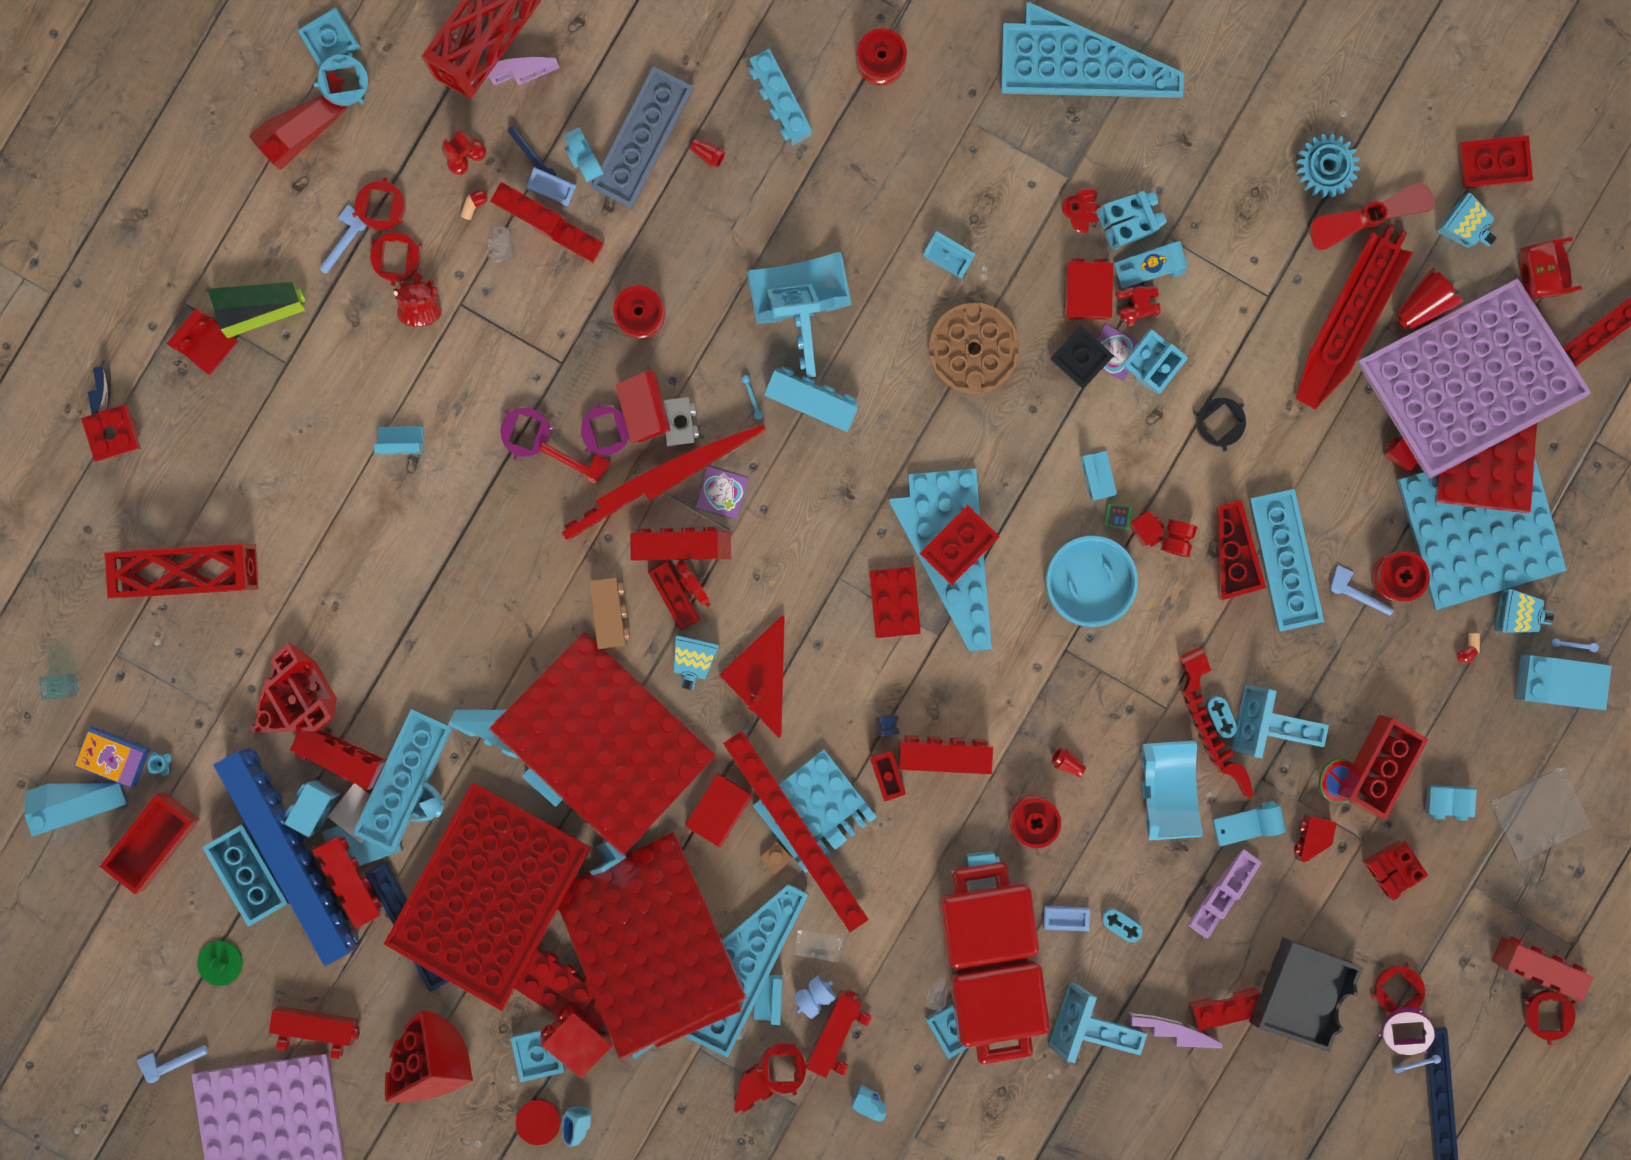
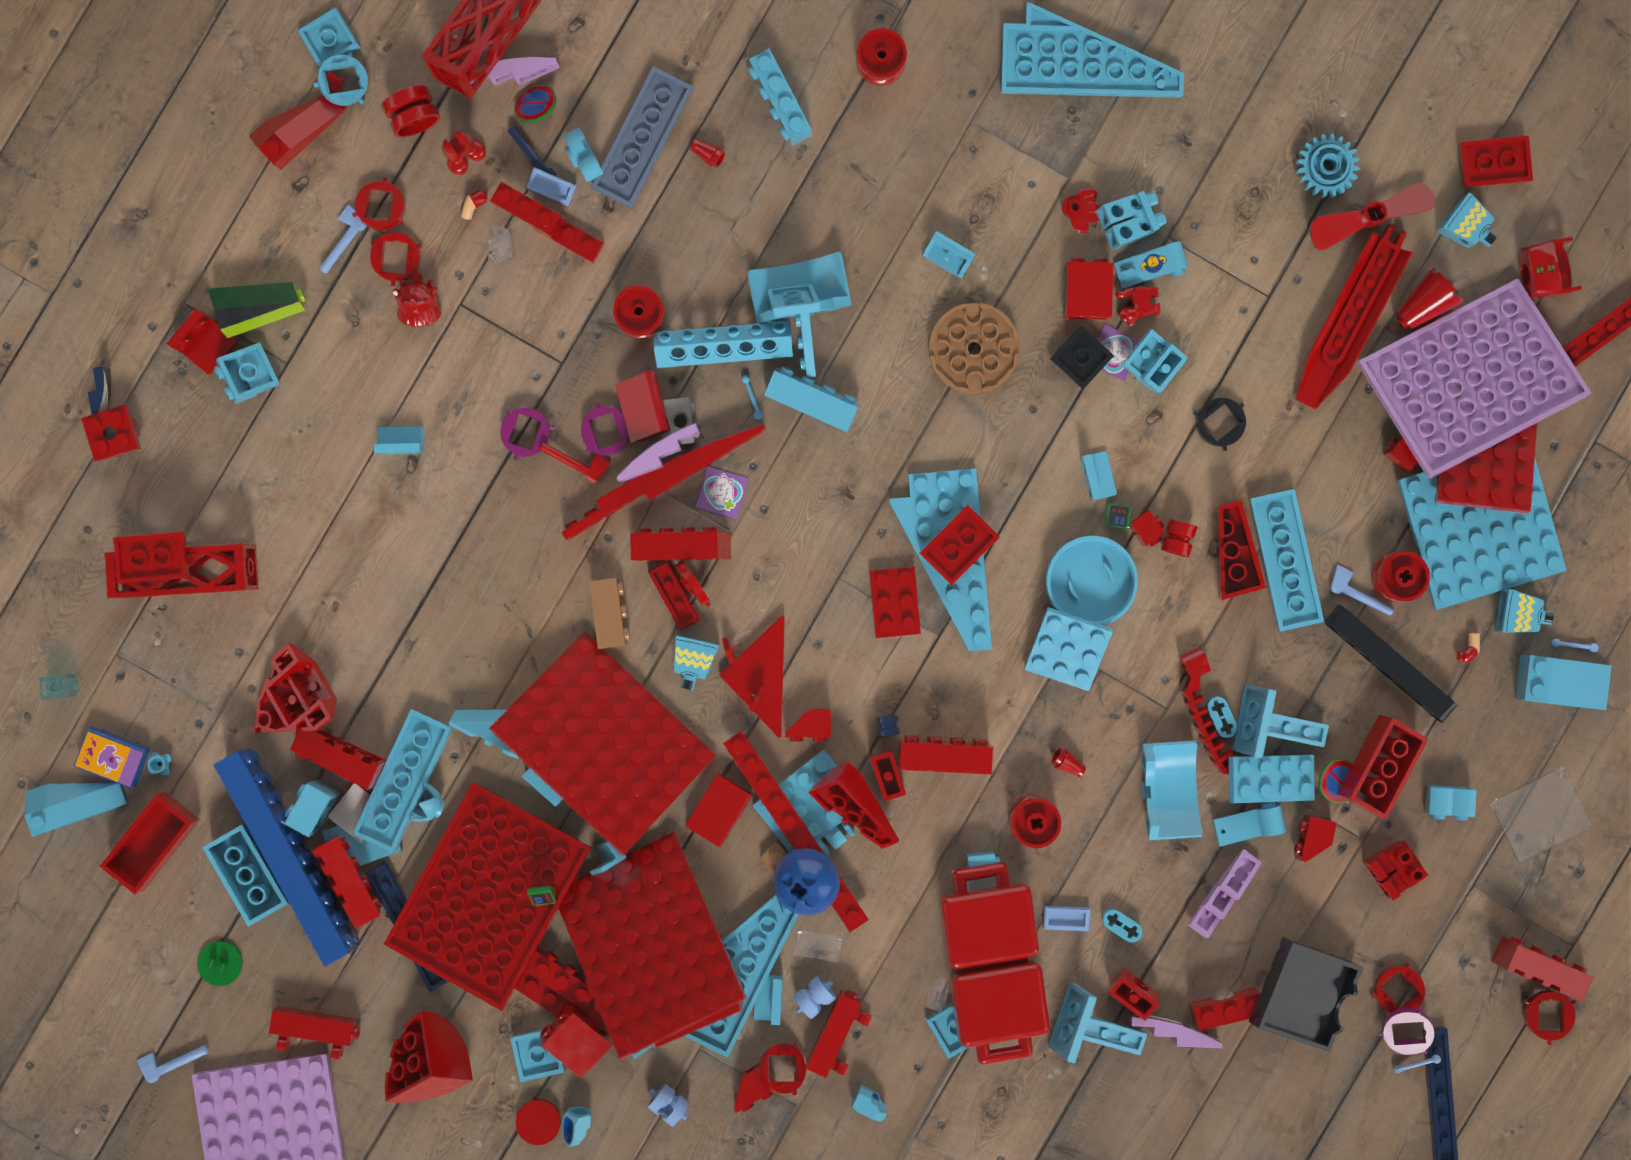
(151, 557): none -> red plate
(246, 373): none -> medium azure plate
(411, 111): none -> red wheel
(535, 103): none -> piece
(542, 895): none -> slope
(651, 458): none -> lavender slope
(668, 1104): none -> light blue wheel
(723, 344): none -> medium azure brick
(728, 650): none -> red piece
(811, 724): none -> red slope
(813, 875): none -> blue piece
(850, 796): none -> red wedge
(1068, 649): none -> medium azure plate
(1134, 994): none -> red brick
(1271, 778): none -> medium azure plate
(1390, 663): none -> black beam

